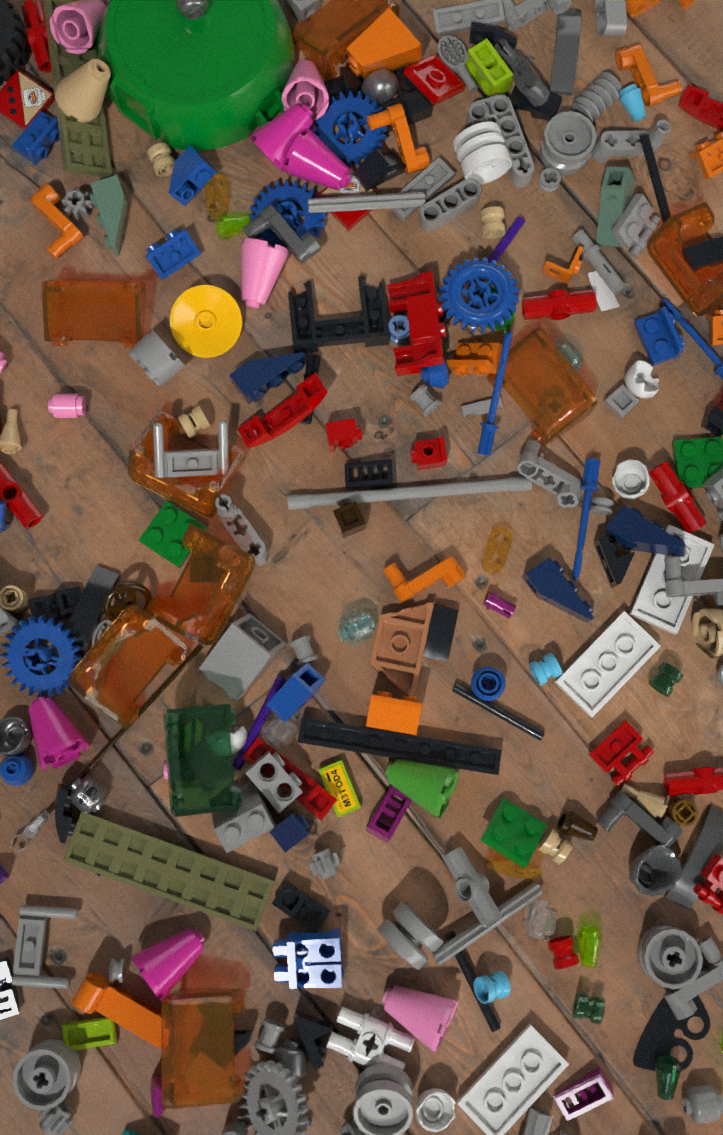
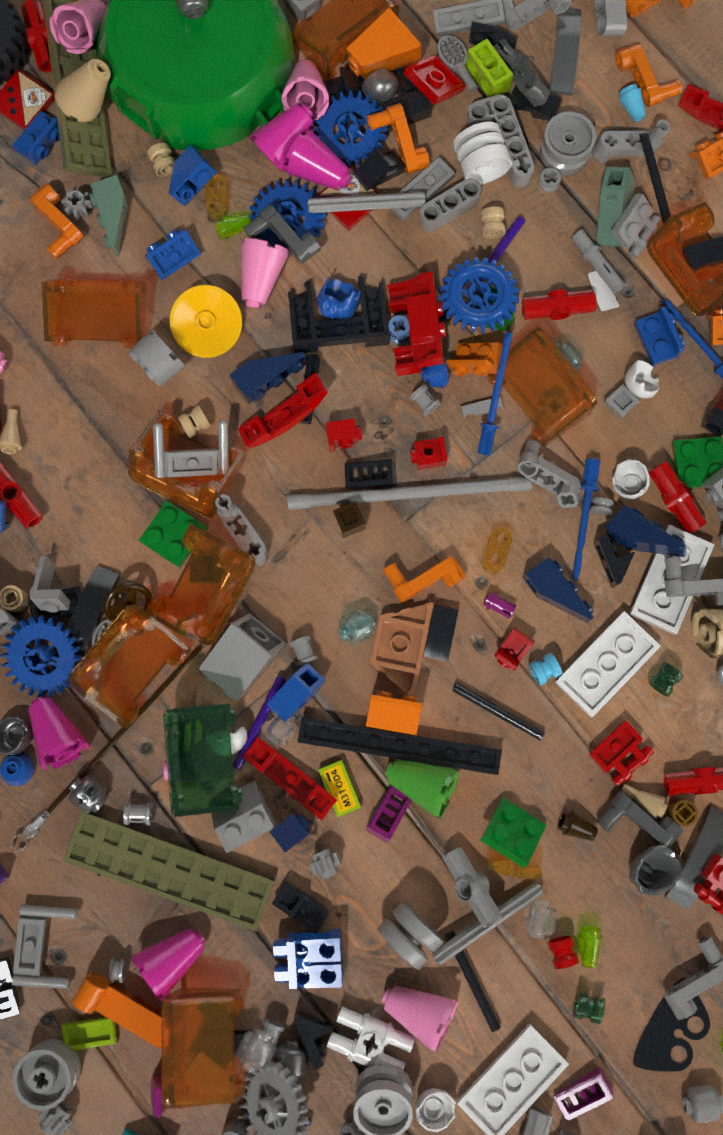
(40, 592): none -> light grey bracket
(64, 822): black slope -> none
(67, 405): bright pink brick -> none
(138, 813): none -> light grey bush
(256, 1050): none -> clear head
(269, 784): light grey brick -> none
(338, 299): none -> blue hair
(484, 675): blue cone -> none
(492, 987): medium azure wheel -> none
(514, 649): none -> red bracket
(555, 846): tan wheel -> none
(565, 274): orange bracket -> none
(597, 97): light grey piece -> none
(667, 1076): clear green cone -> none
(685, 957): light grey wheel -> none

